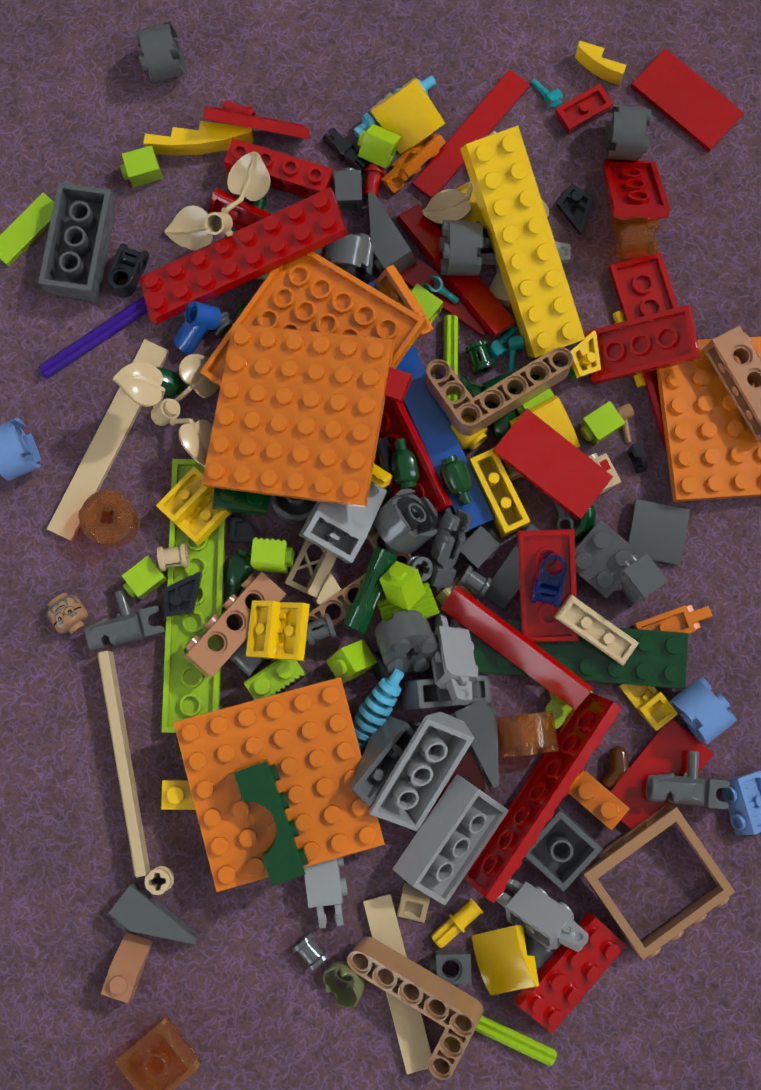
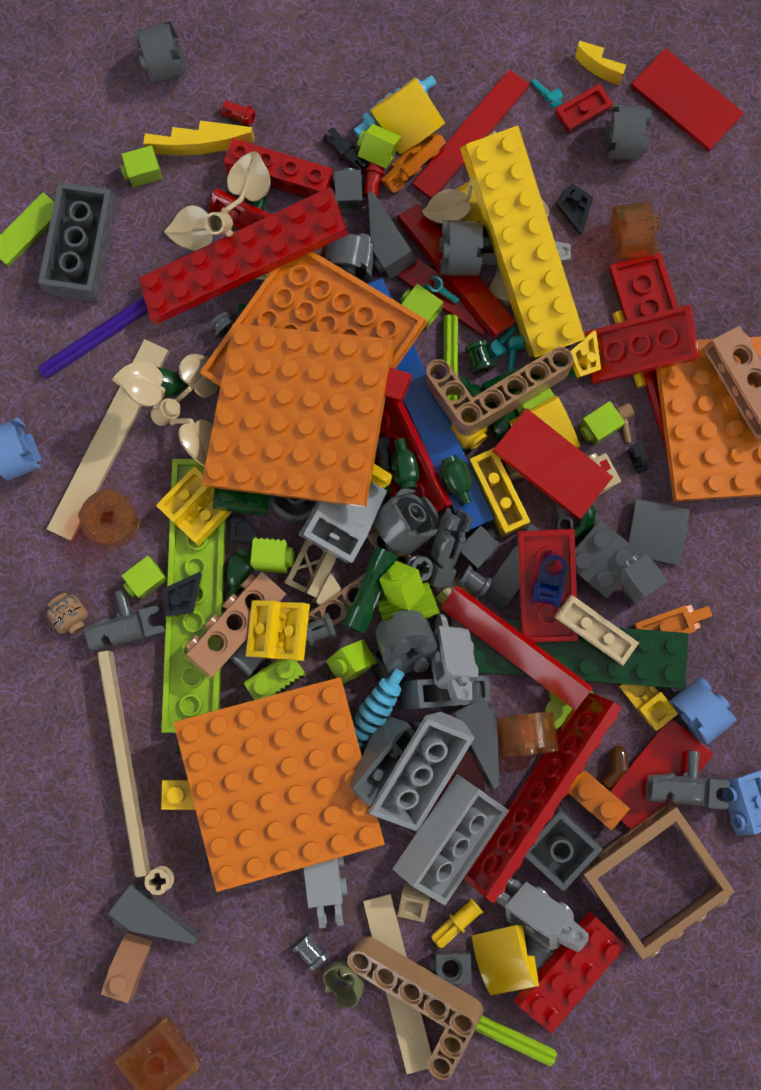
(127, 265): black piece -> none
(172, 557): tan bush -> none
(198, 320): blue piece -> none
(256, 122): red tile -> none
(258, 785): dark green arch -> none
(393, 286): orange hinge -> none
(635, 189): red plate -> none

